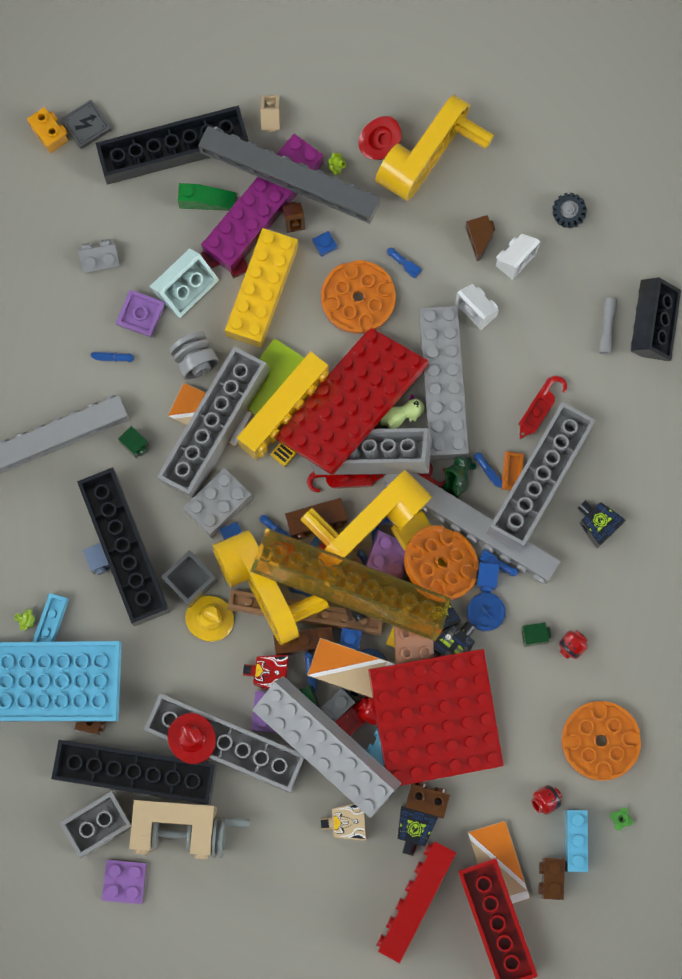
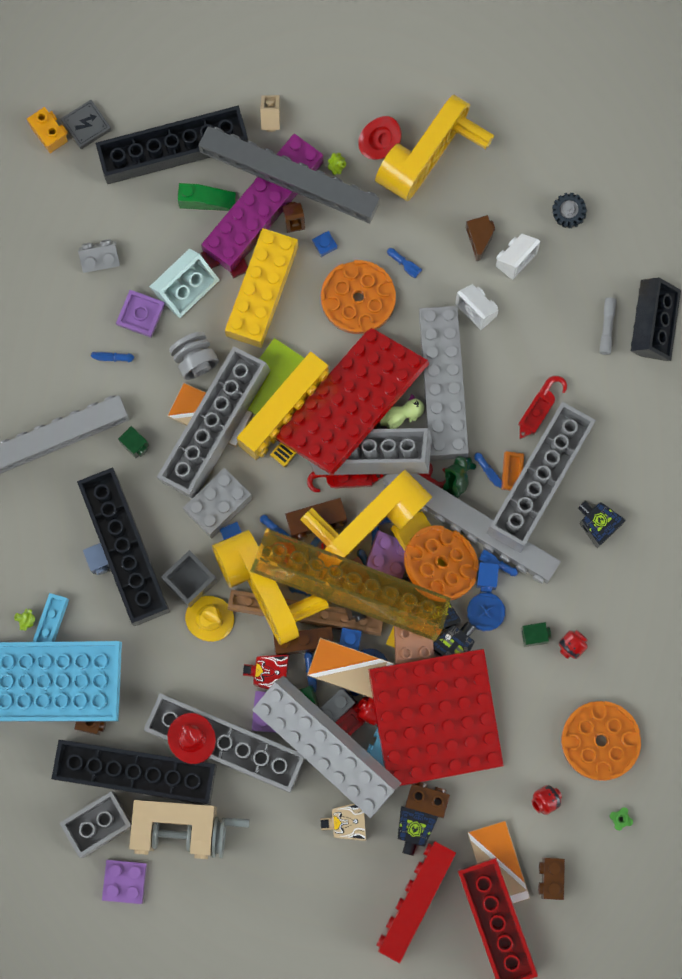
(576, 841): medium azure brick -> none

